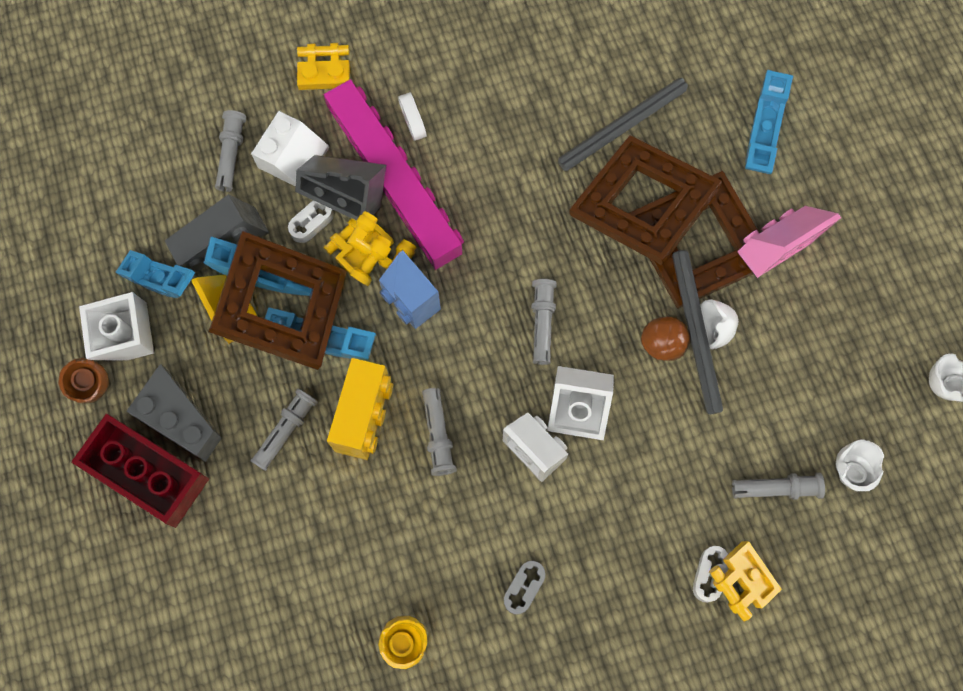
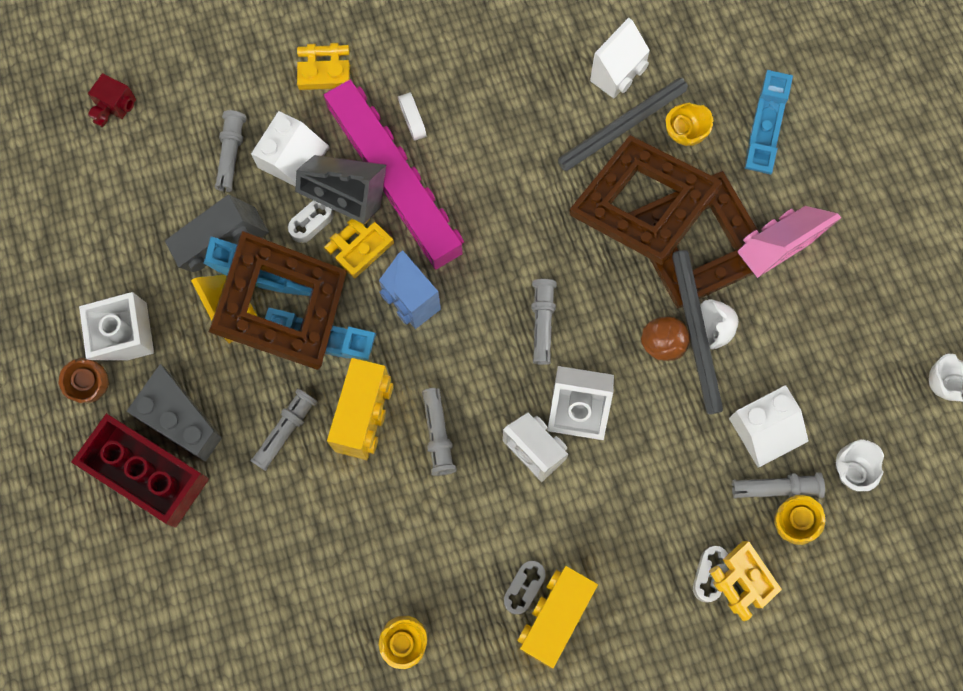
(110, 98): none -> dark red brick
(155, 275): dark azure slope -> none
(377, 248): yellow piece -> none
(556, 616): none -> yellow brick
(620, 60): none -> white slope
(689, 123): none -> yellow hair
(770, 426): none -> white slope
(800, 519): none -> yellow hair

